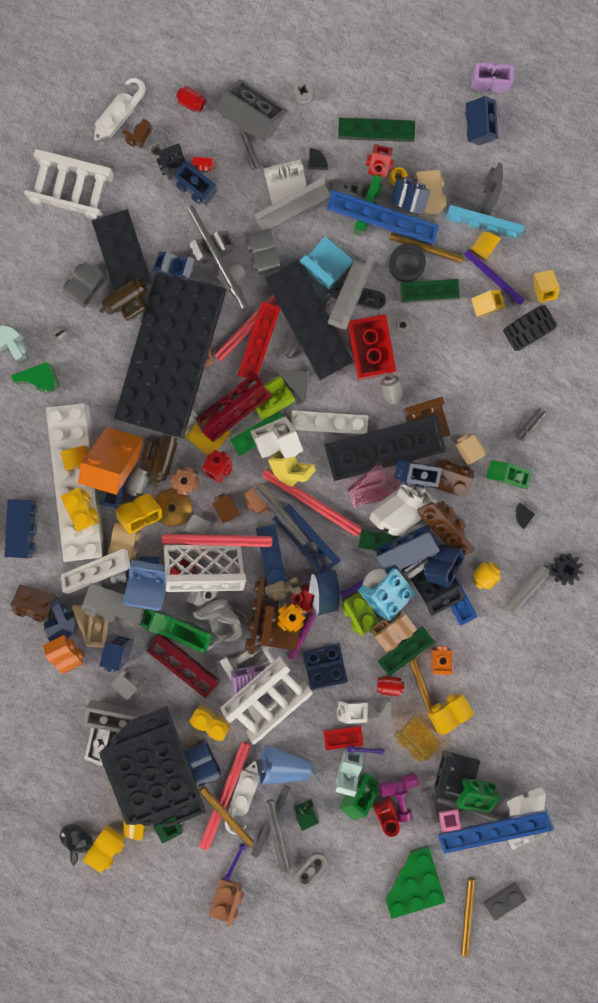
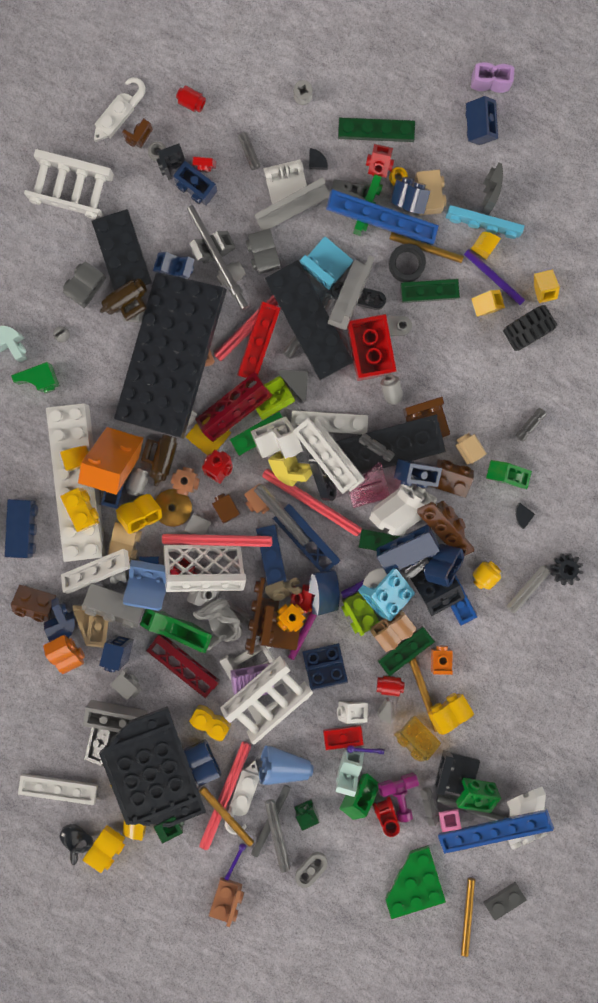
(57, 789): none -> white plate
(251, 110): dark grey slope -> none
(324, 484): none -> black beam
(329, 455): none -> white fence
(376, 447): none -> flat silver axle

